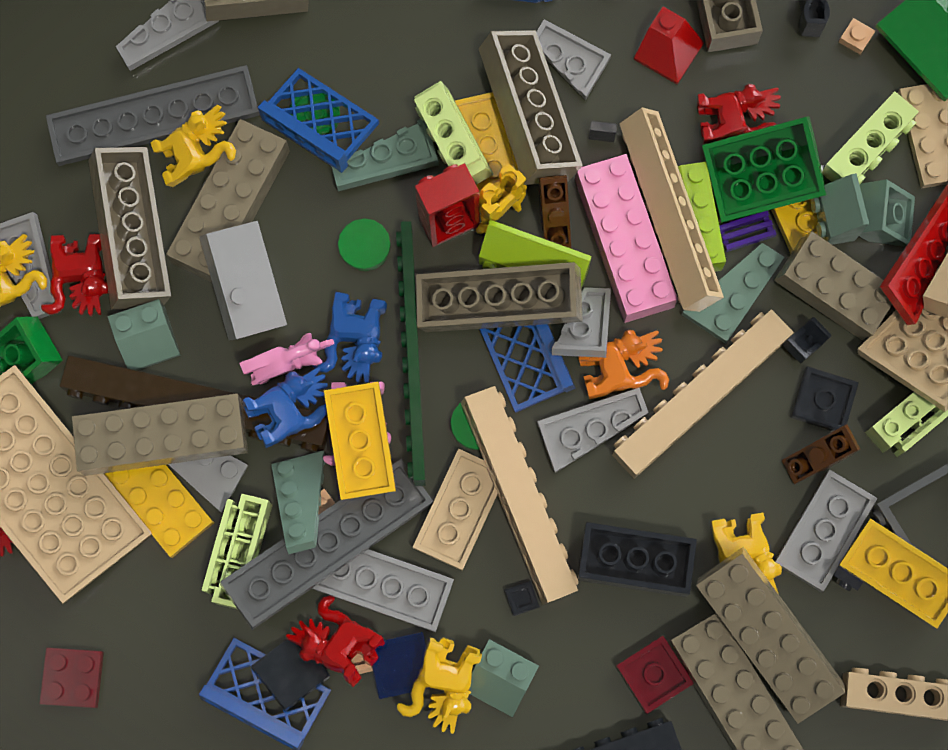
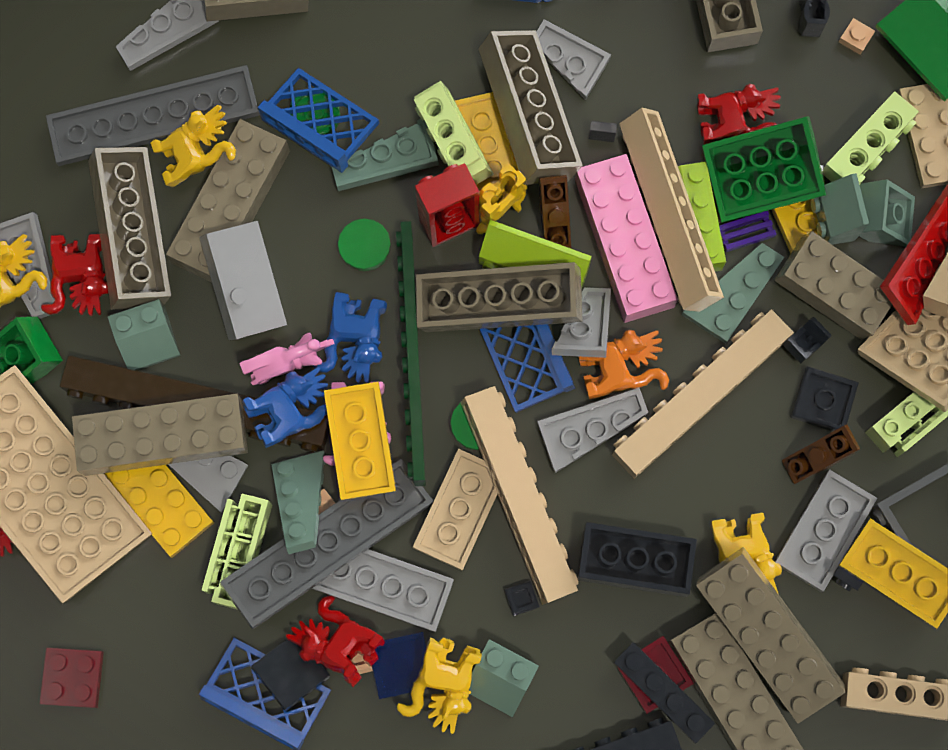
(664, 693): none -> black plate
(669, 46): red slope -> none

